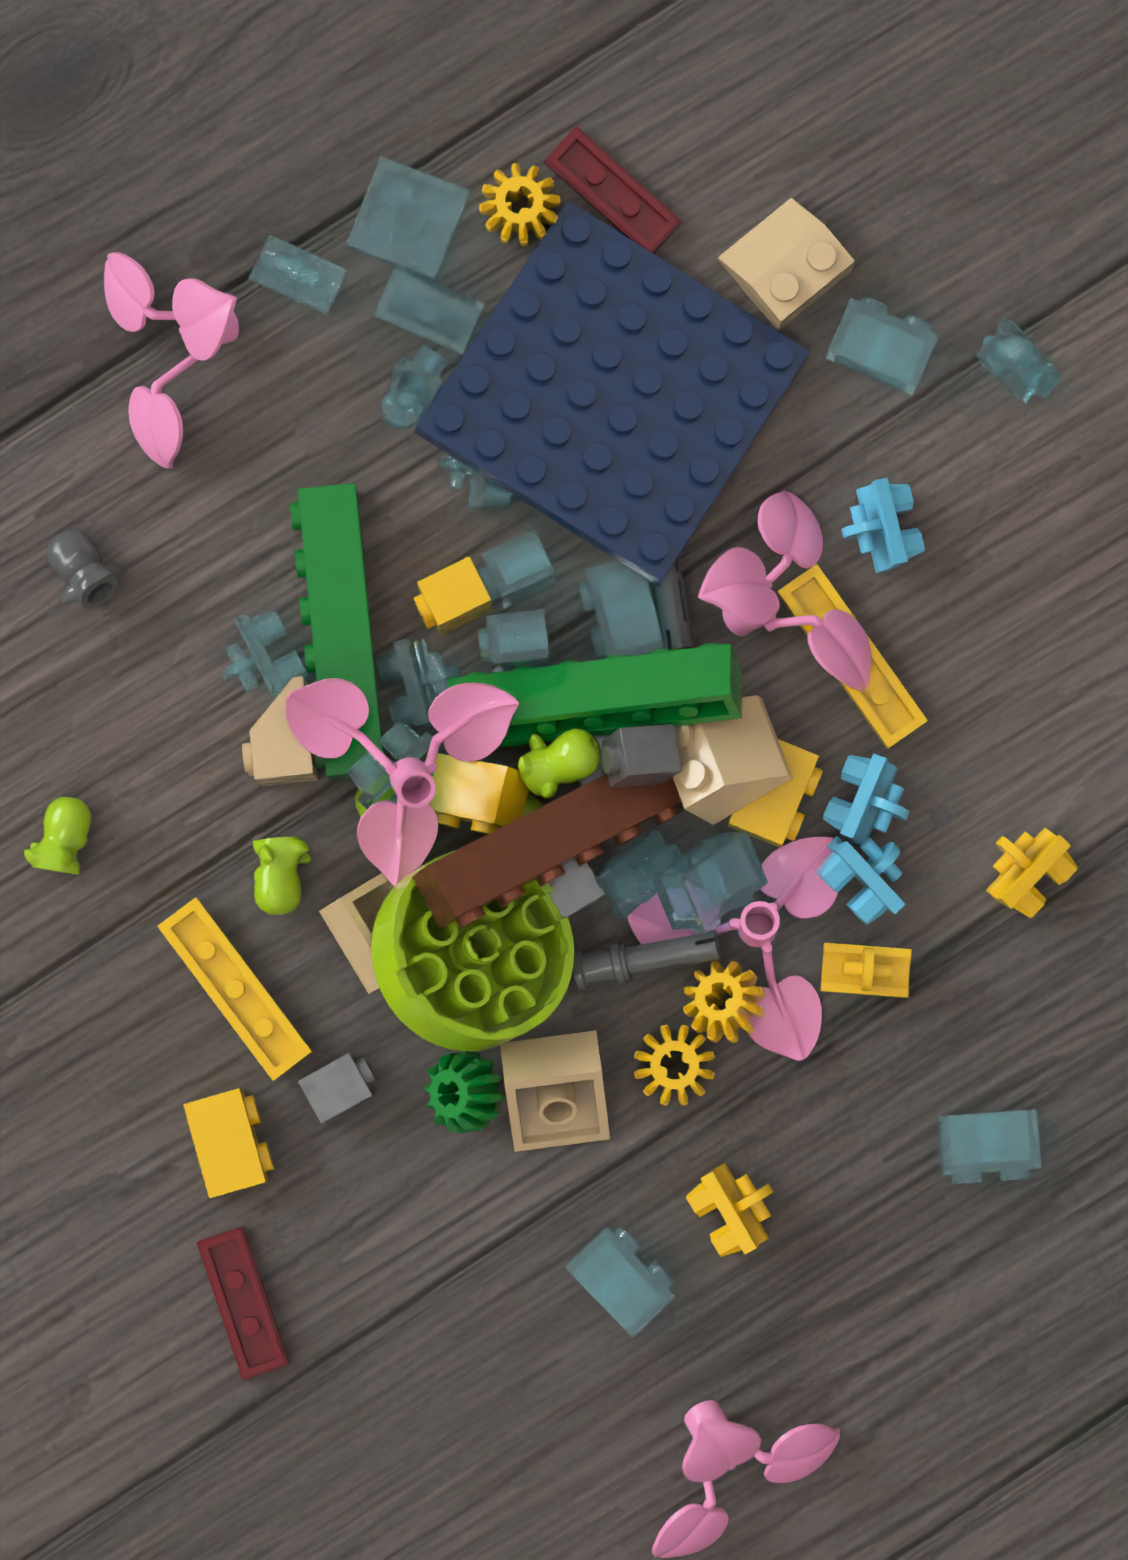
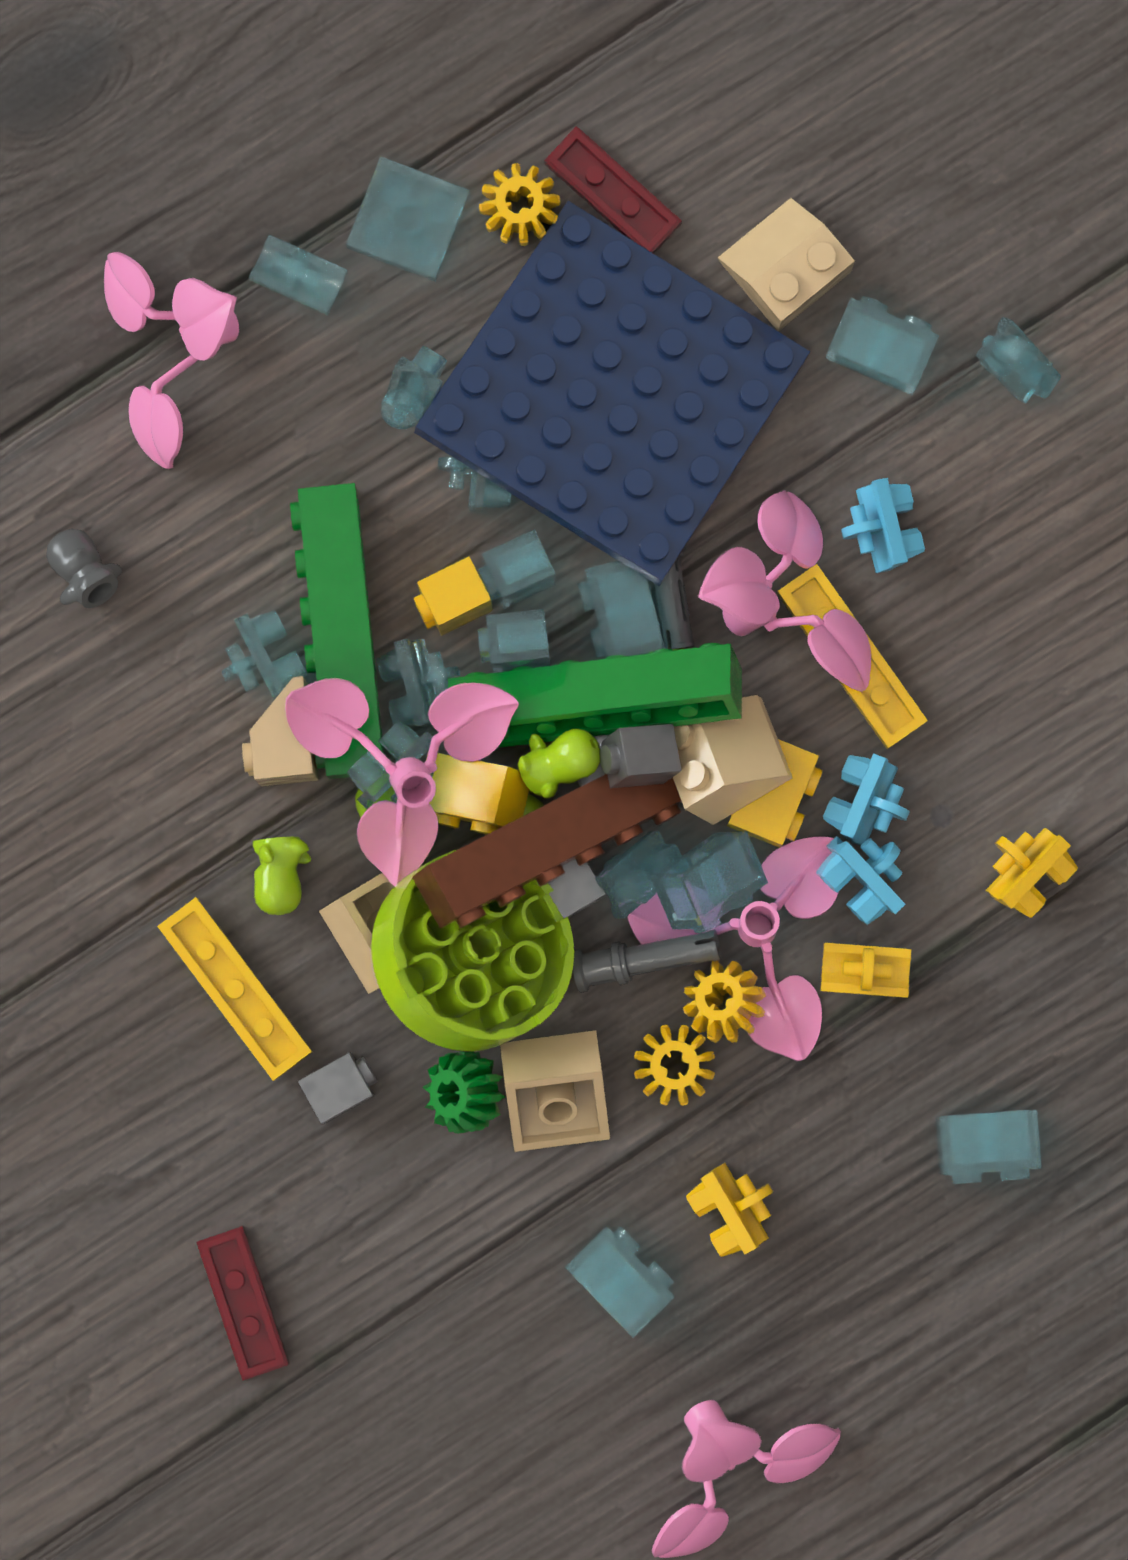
(65, 833): lime animal -> none
(228, 1142): yellow brick -> none
(429, 309): clear light blue brick -> none

